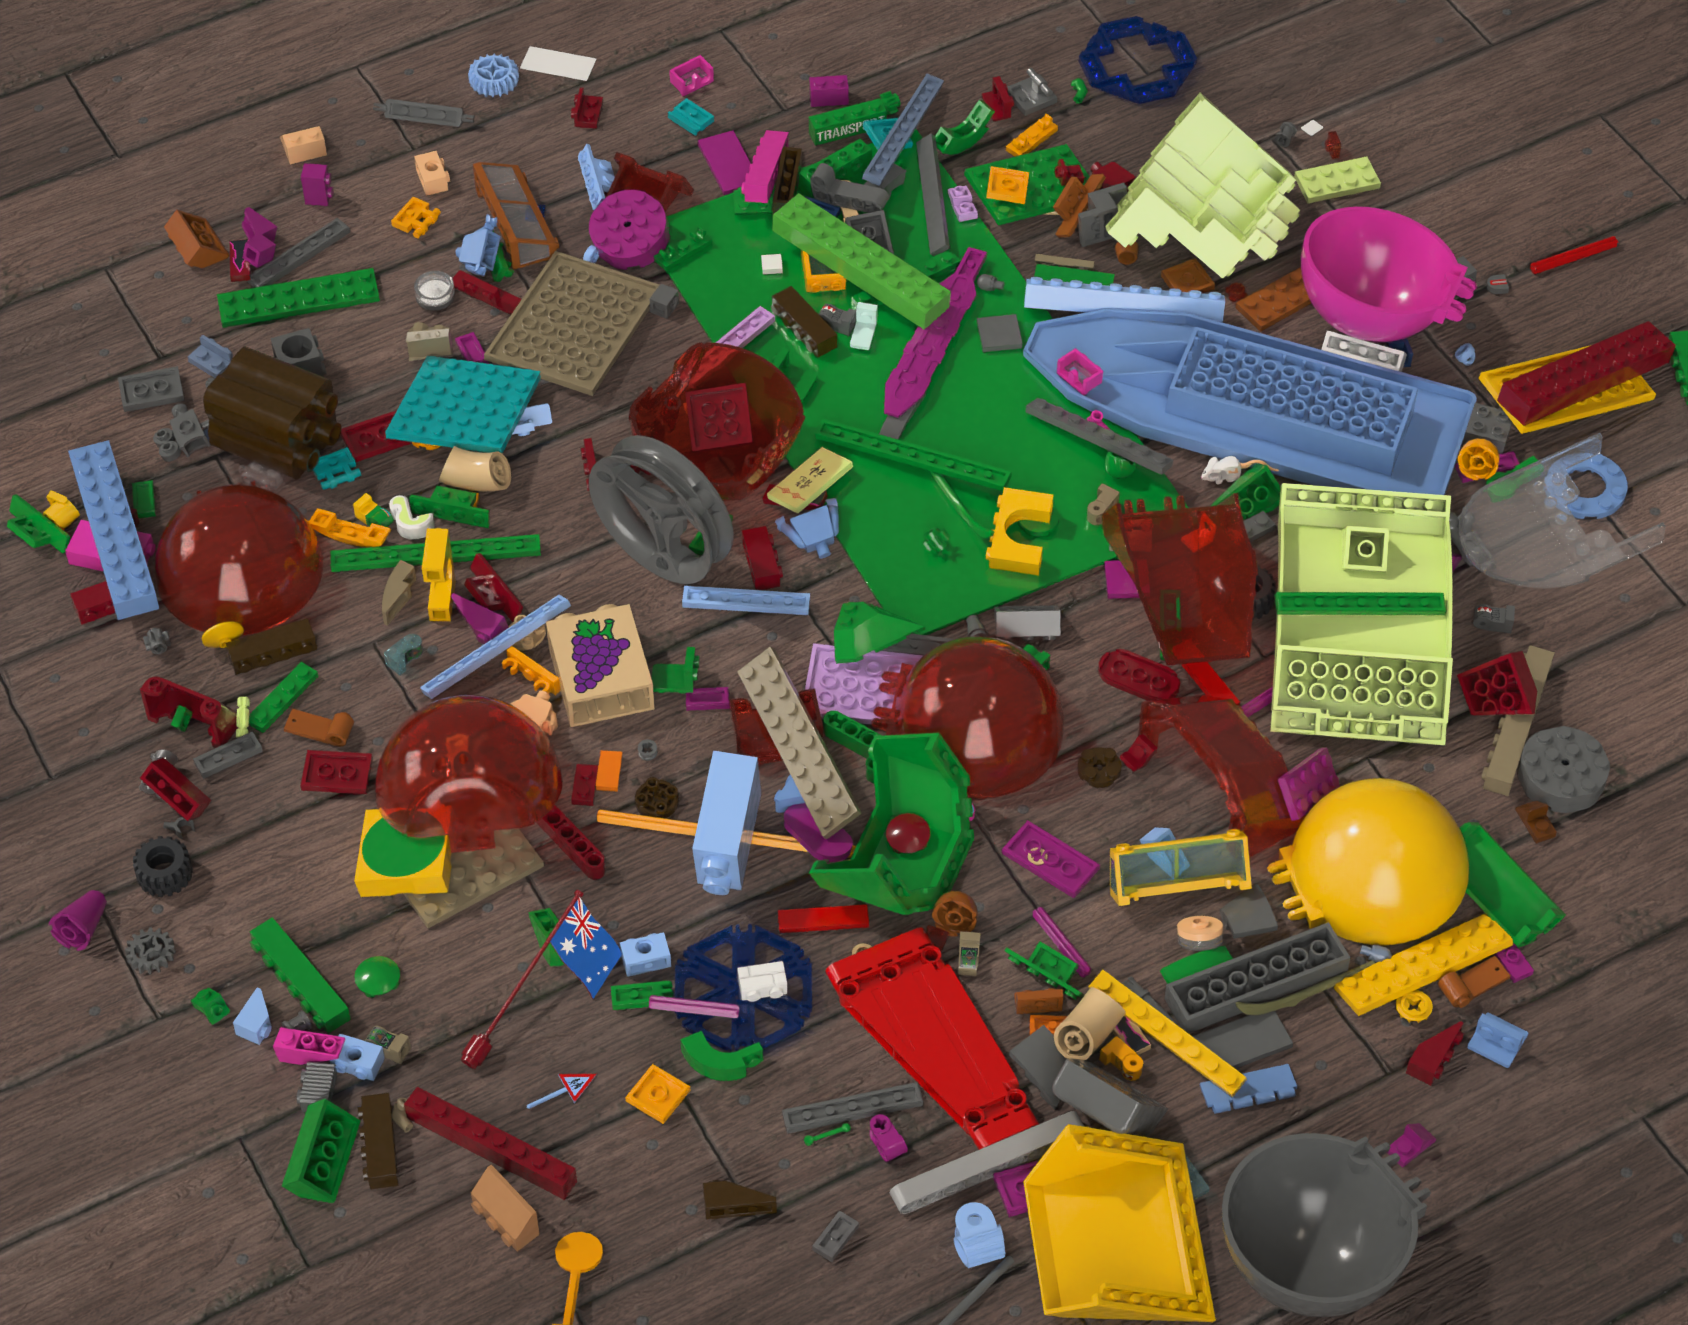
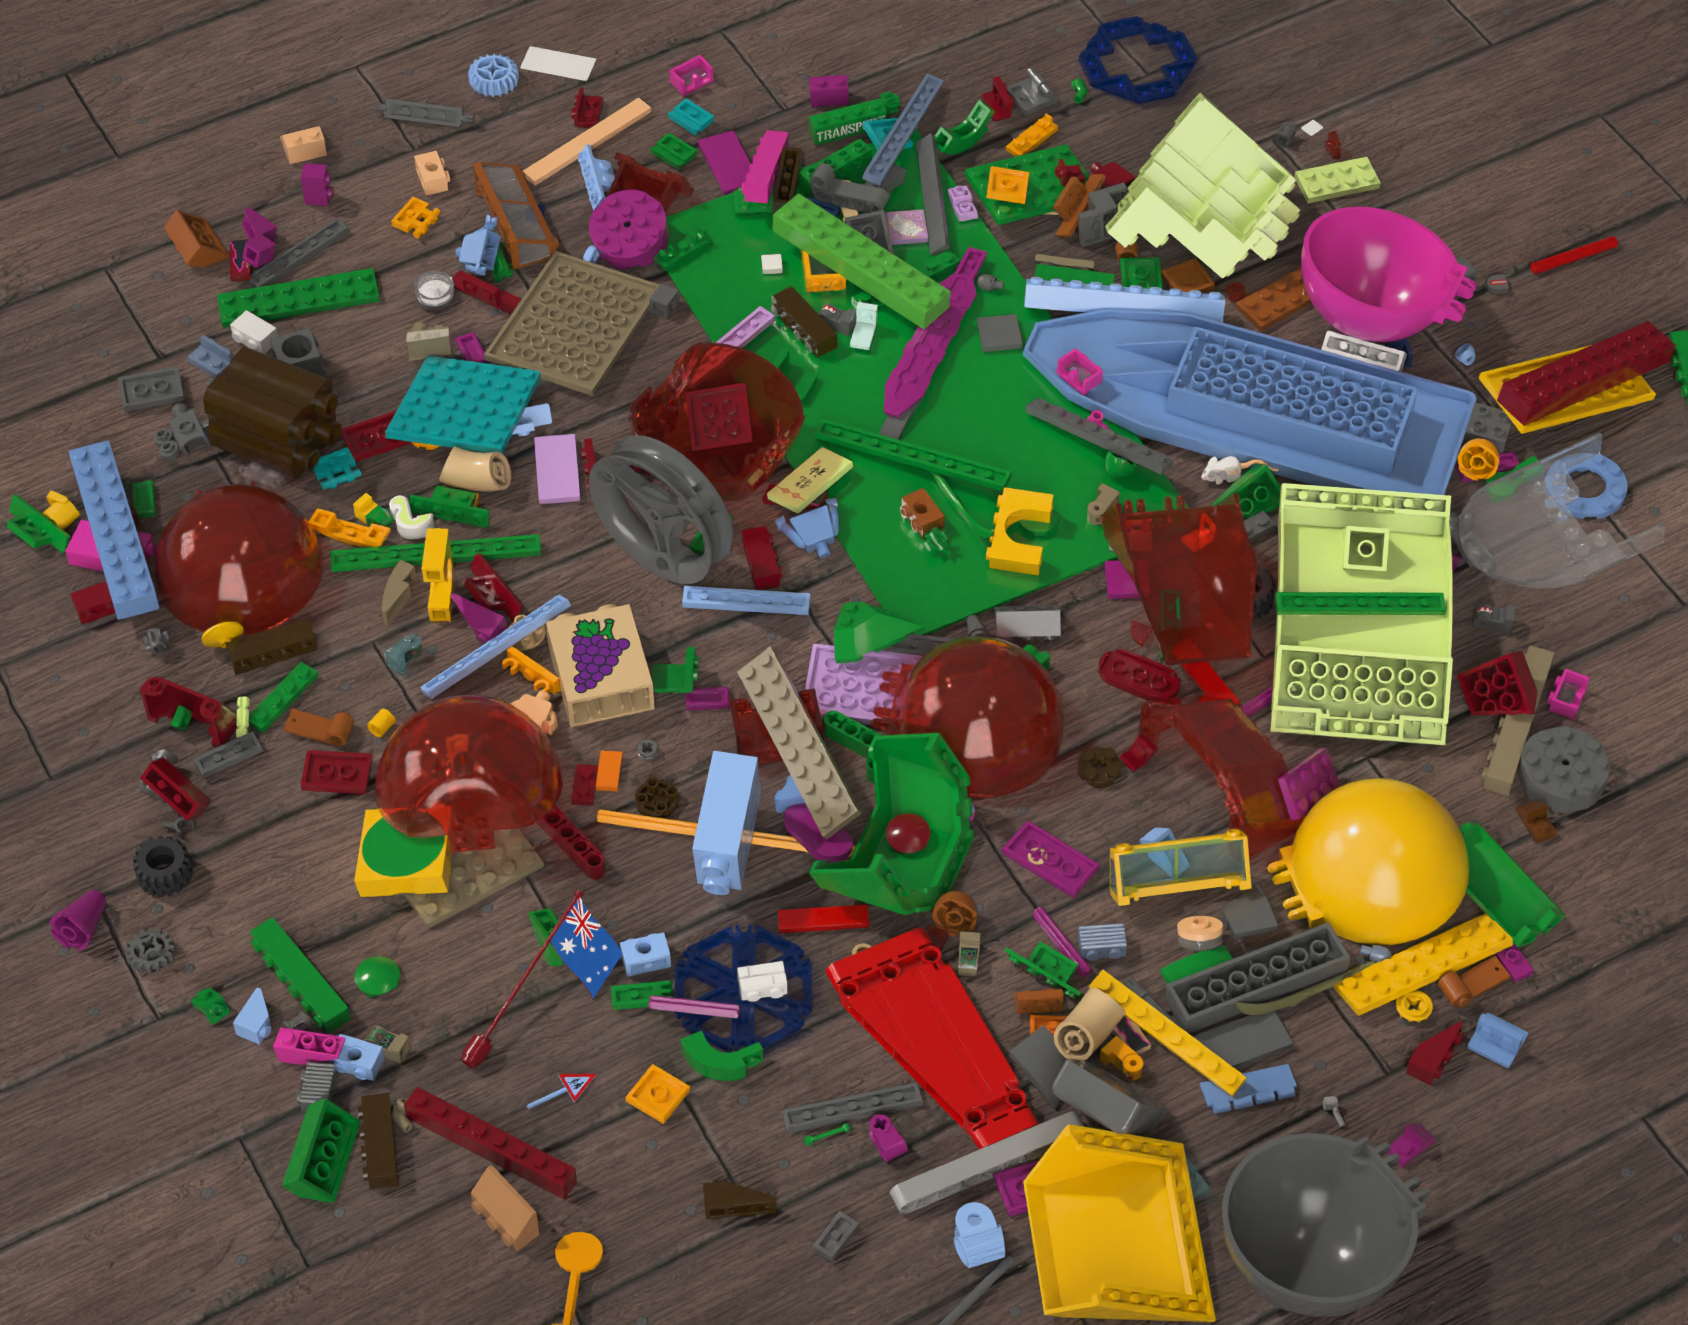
(253, 332): none -> white brick
(381, 723): none -> yellow beam
(557, 469): none -> lavender tile
(594, 137): none -> light nougat tile
(674, 151): none -> green plate
(906, 227): none -> tile
(921, 512): none -> dark orange brick
(1102, 941): none -> sand blue brick
(1140, 632): none -> clear red tile
(1141, 272): none -> green plate
(1331, 1103): none -> light grey hand
(1569, 694): none -> dark pink window

